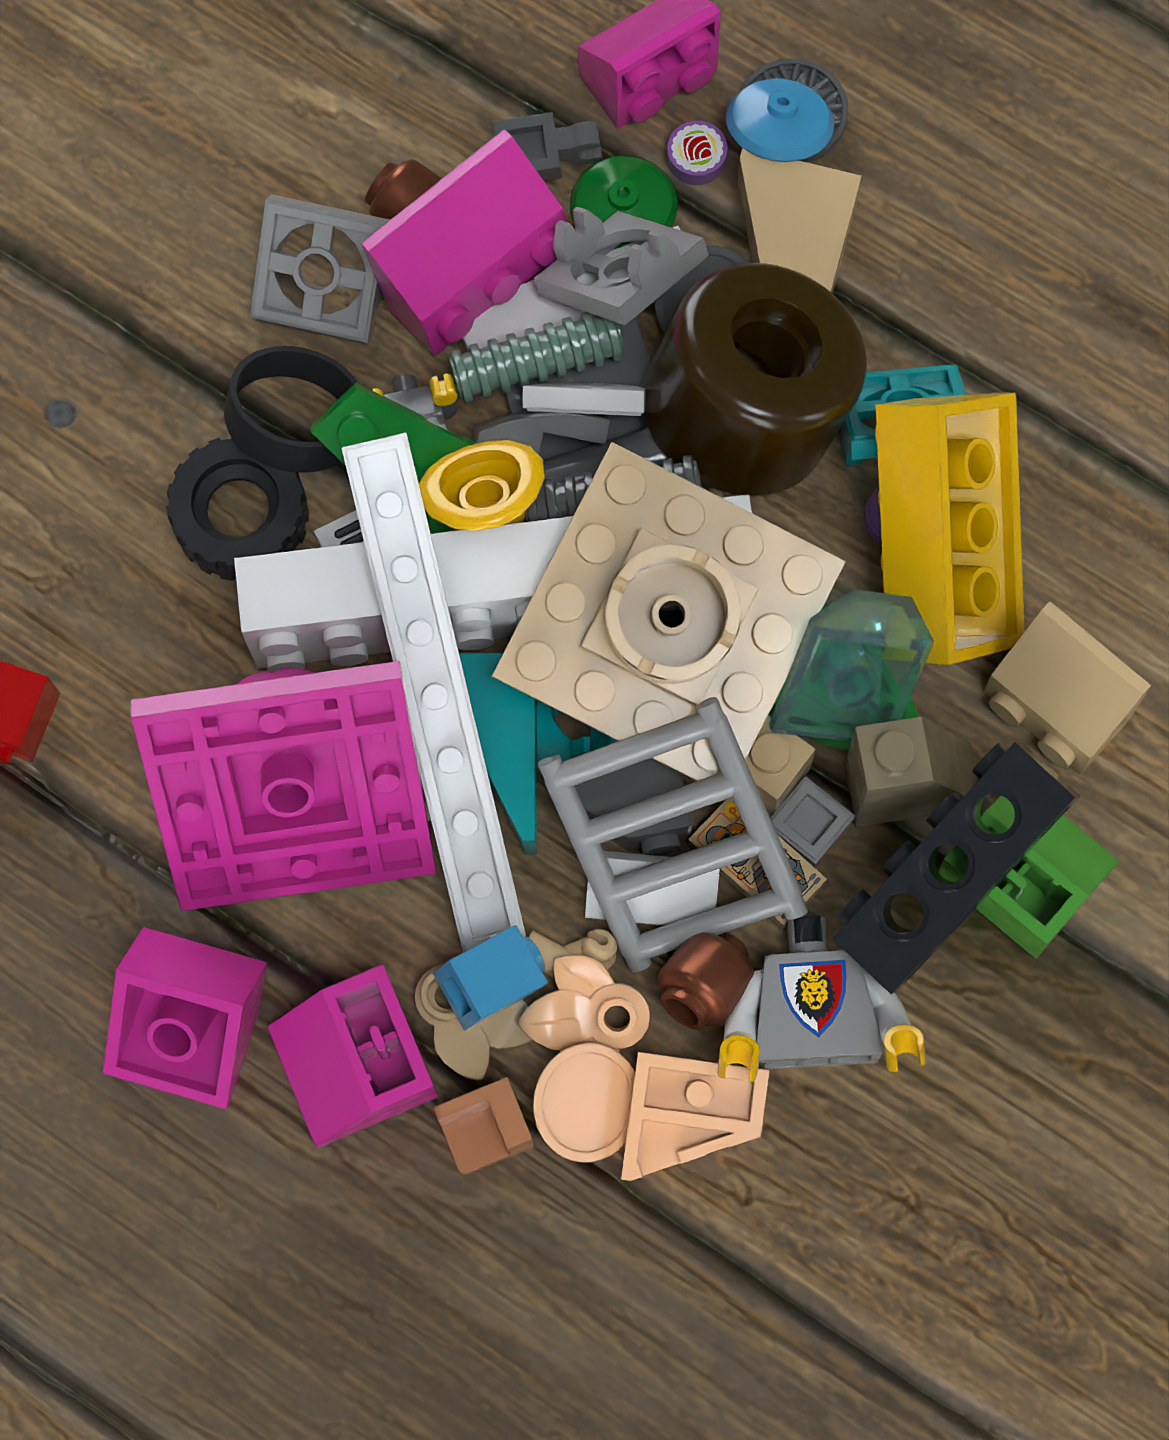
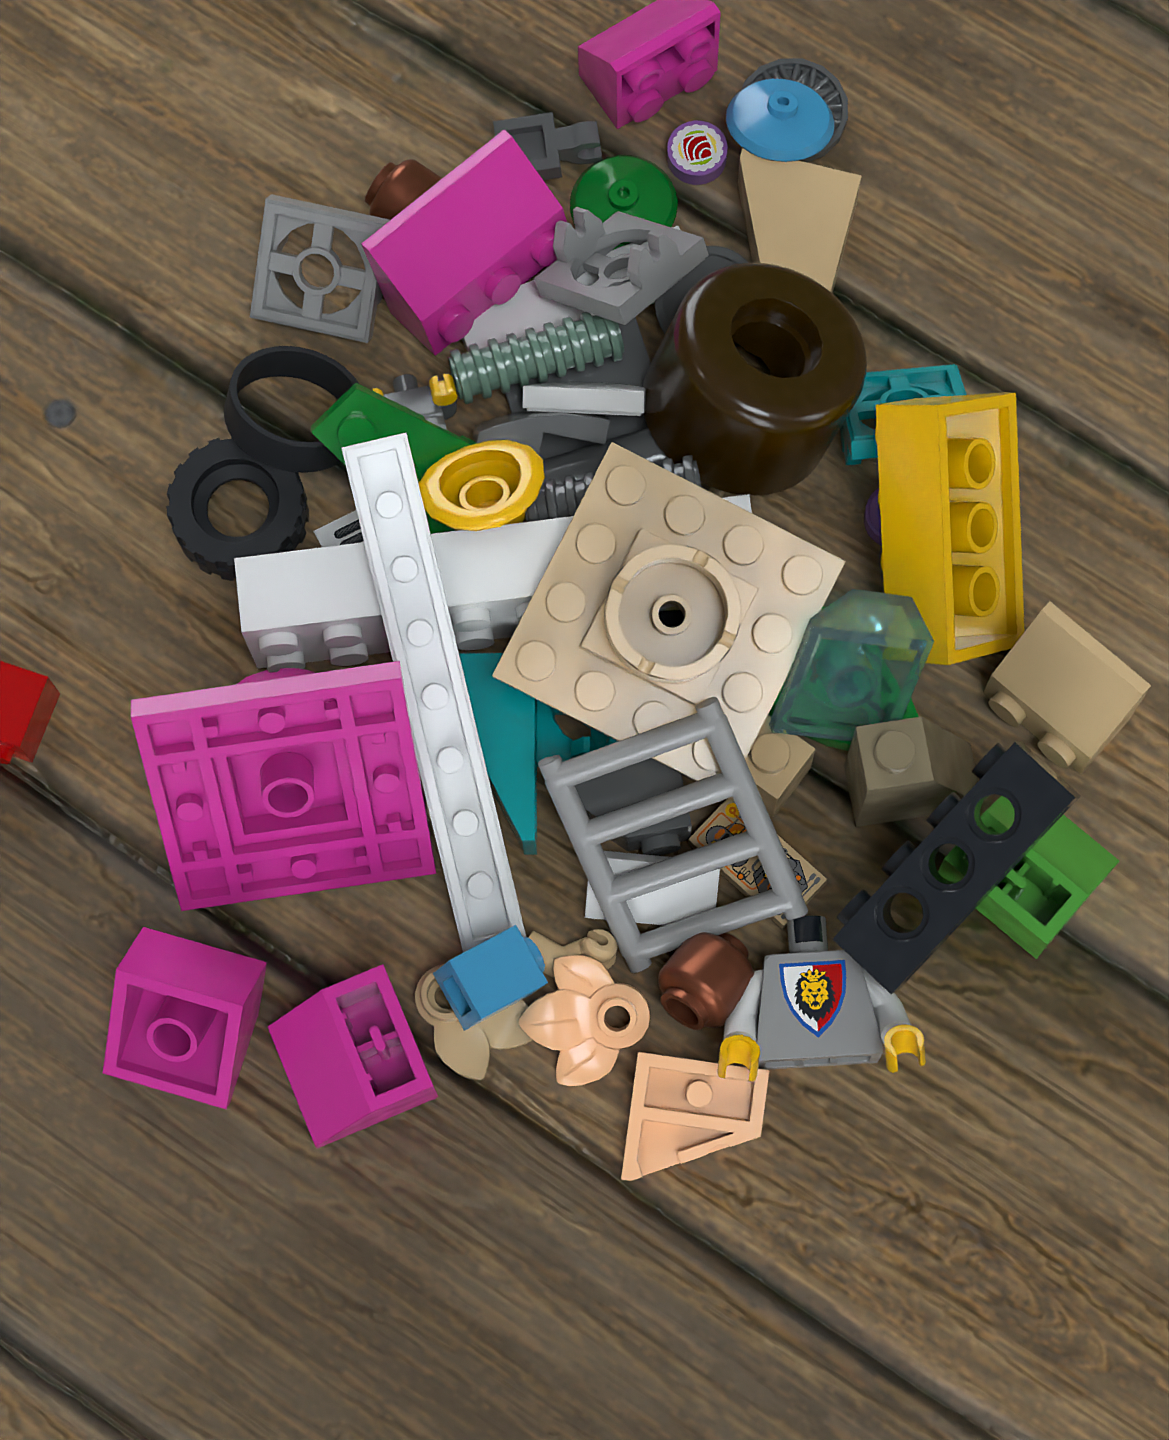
(484, 1126): nougat panel -> none
(585, 1102): light nougat piece -> none
(811, 821): light grey tile -> none

